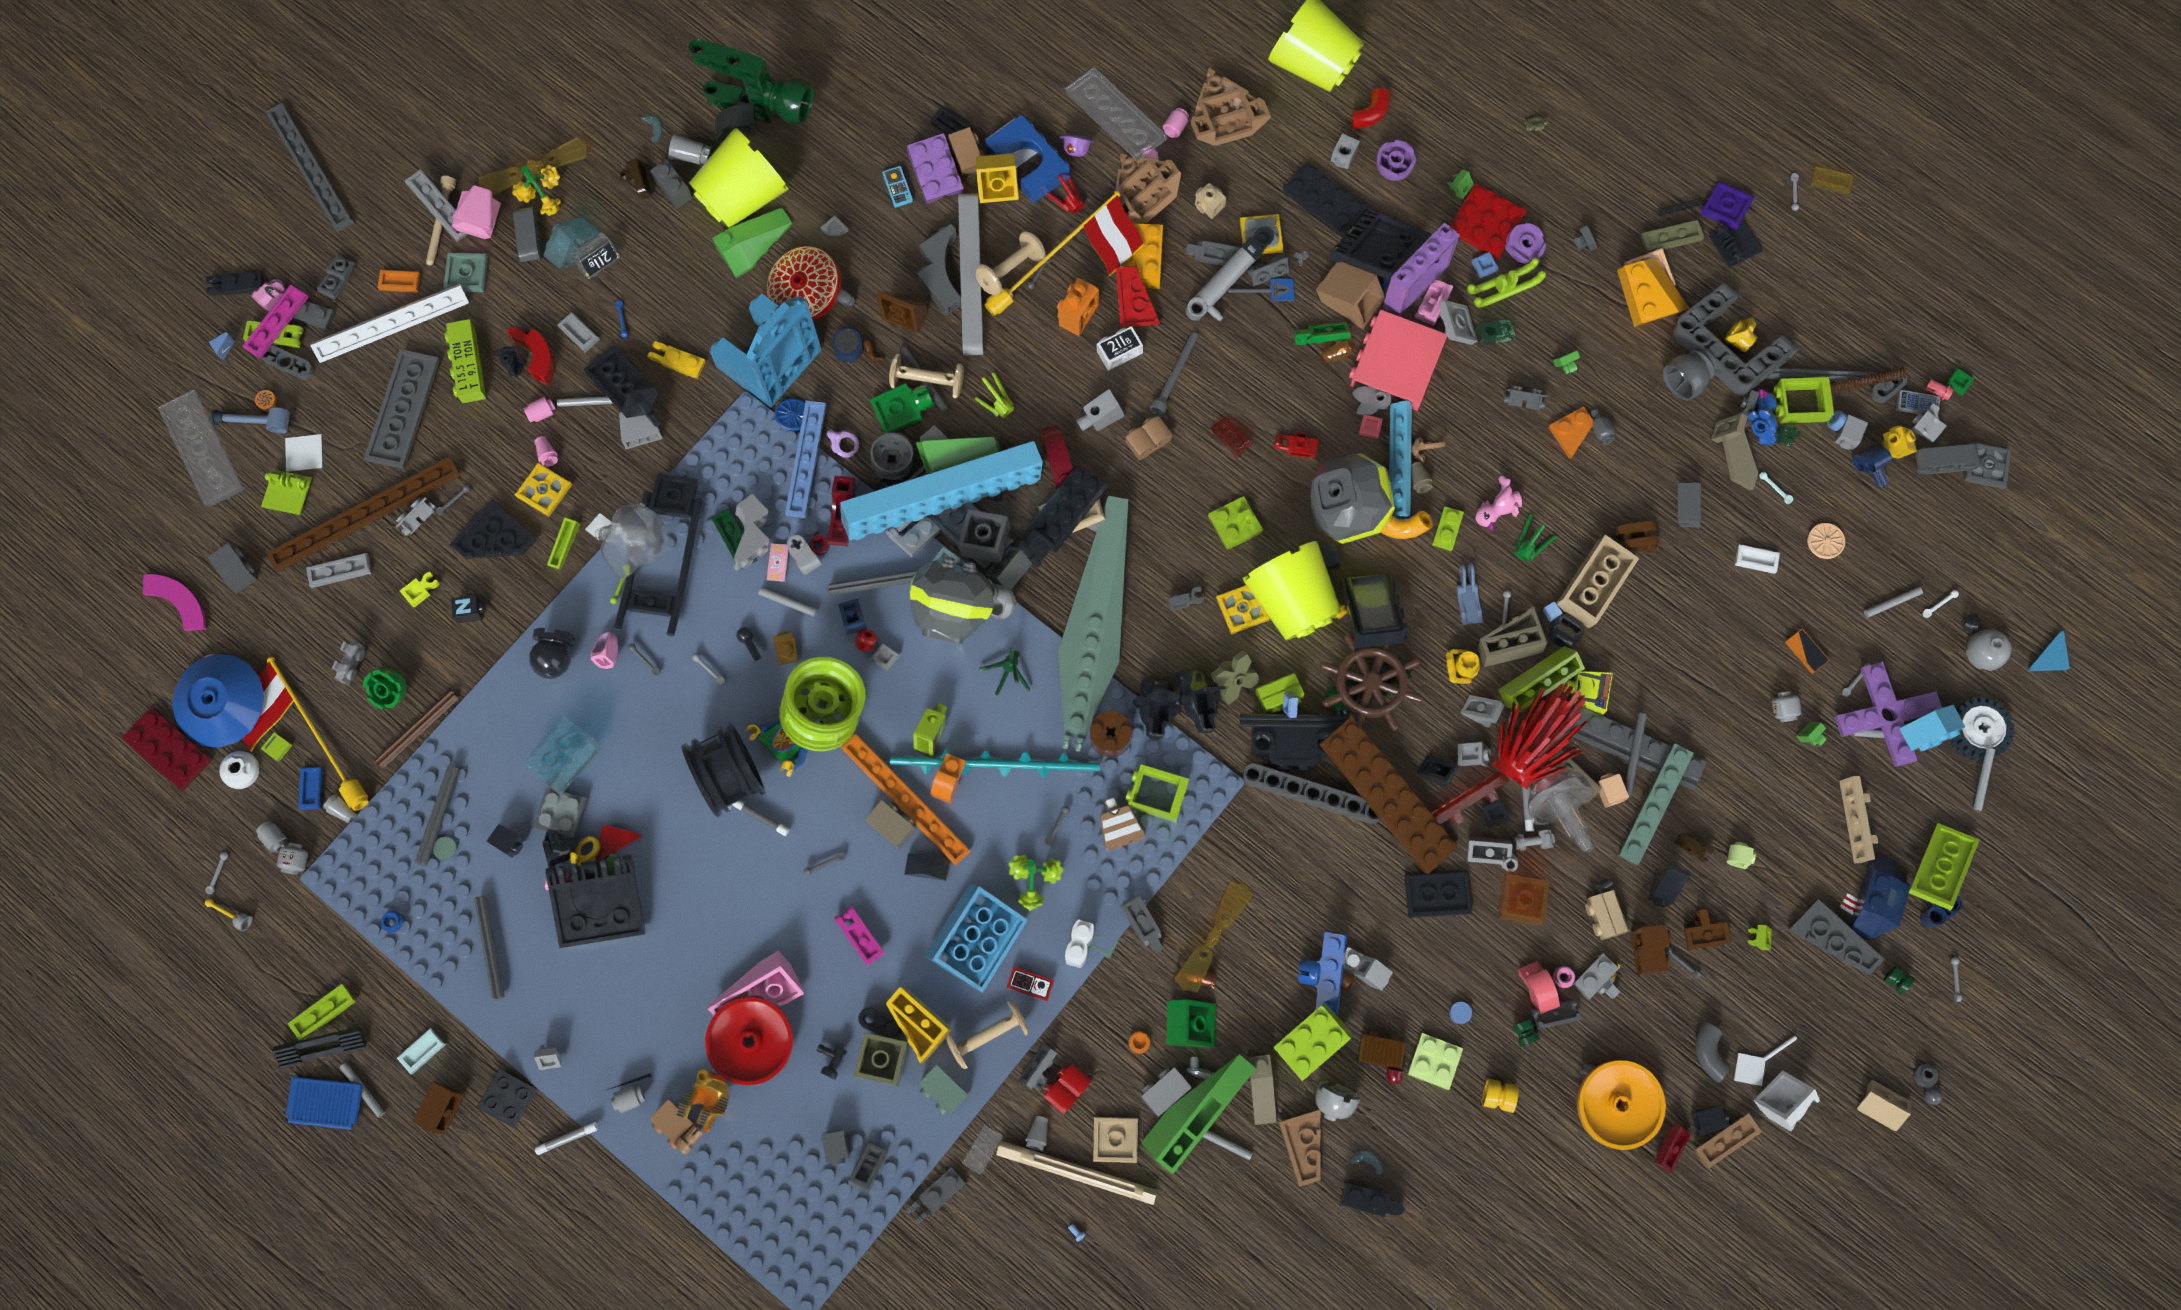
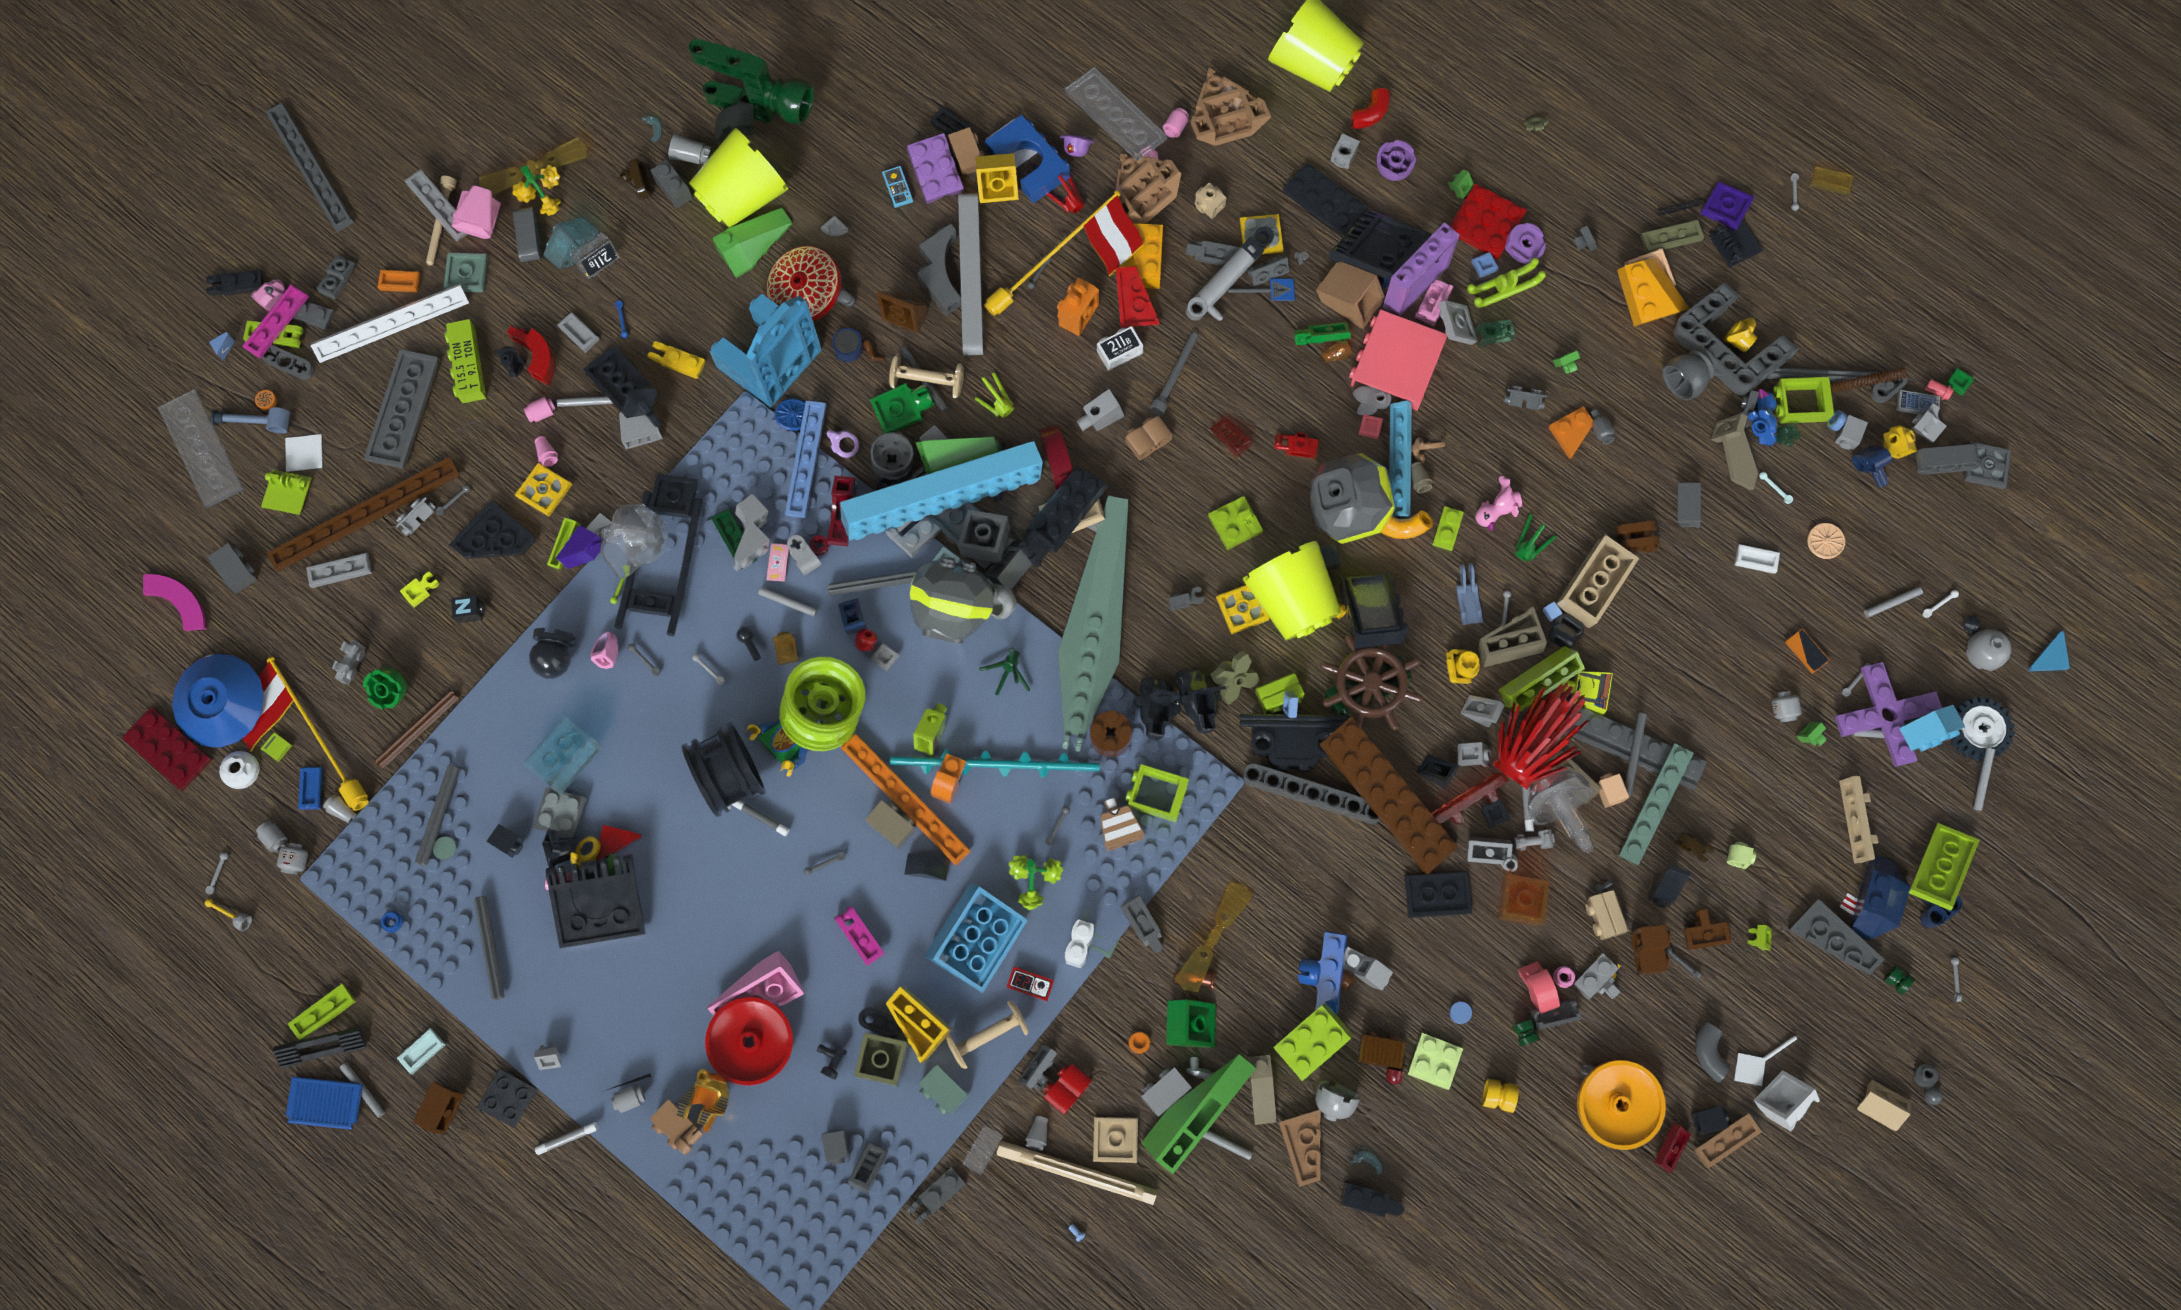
(580, 548): none -> dark purple slope
(1030, 247): tan hose -> none

